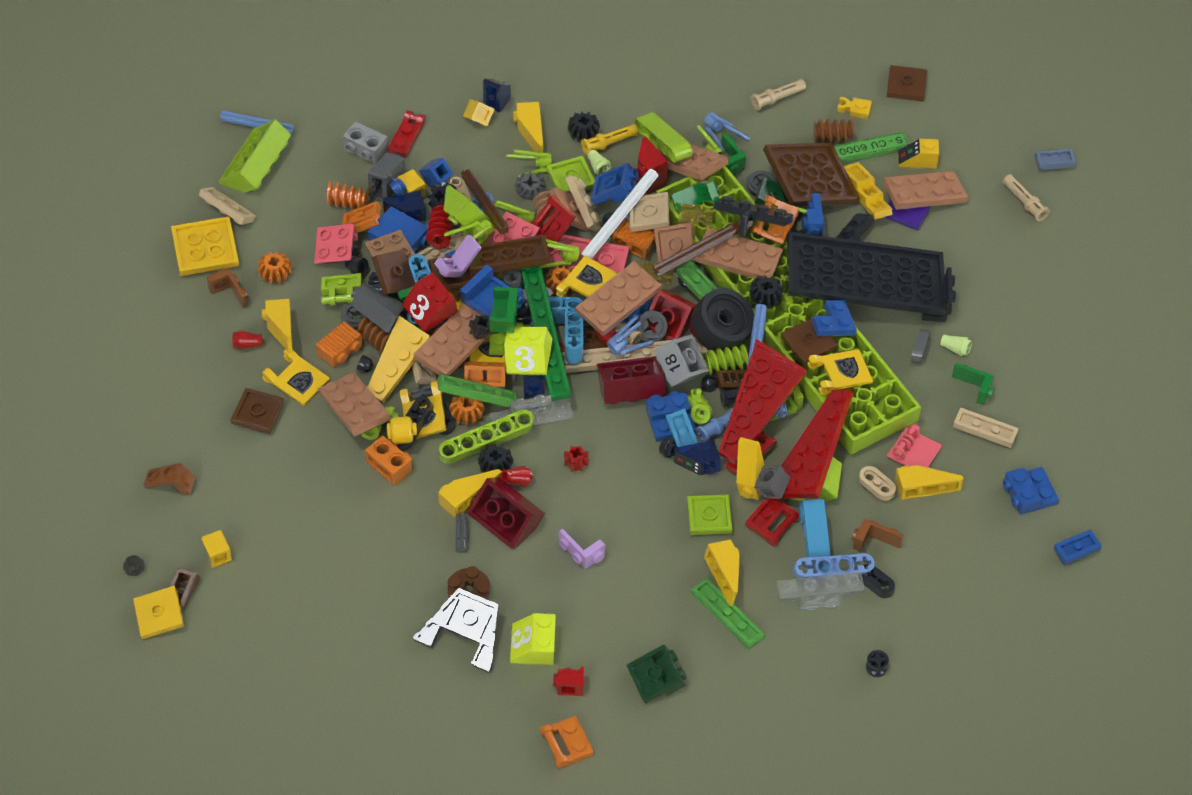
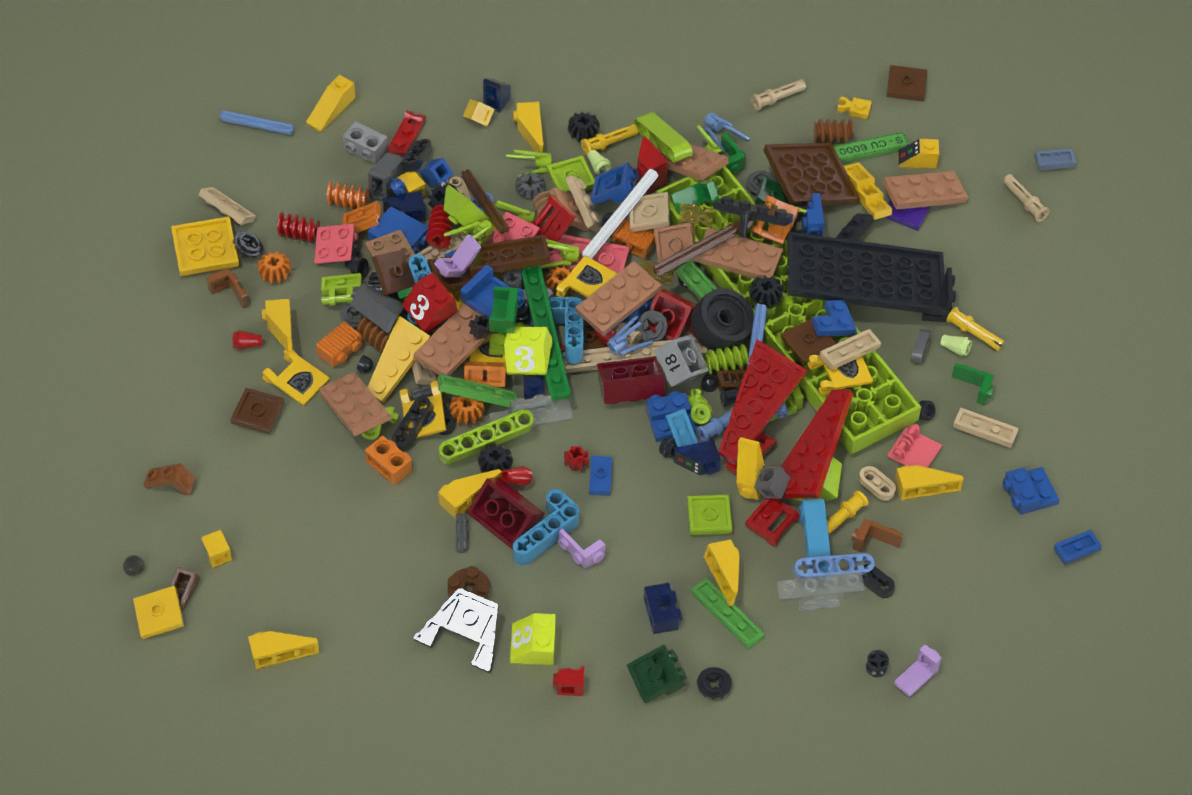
(243, 238): none -> black gear
(255, 157): lime slope -> none
(276, 647): none -> yellow slope
(296, 228): none -> red piece
(332, 103): none -> yellow slope
(401, 430): yellow head -> none
(417, 155): none -> black beam
(527, 547): none -> dark azure beam
(572, 738): orange plate -> none
(600, 475): none -> blue plate
(662, 619): none -> clear blue brick
(711, 675): none -> black gear
(847, 510): none -> yellow pin
(850, 349): none -> tan plate
(919, 672): none -> lavender bracket
(927, 410): none -> black tile
(967, 323): none -> yellow pin

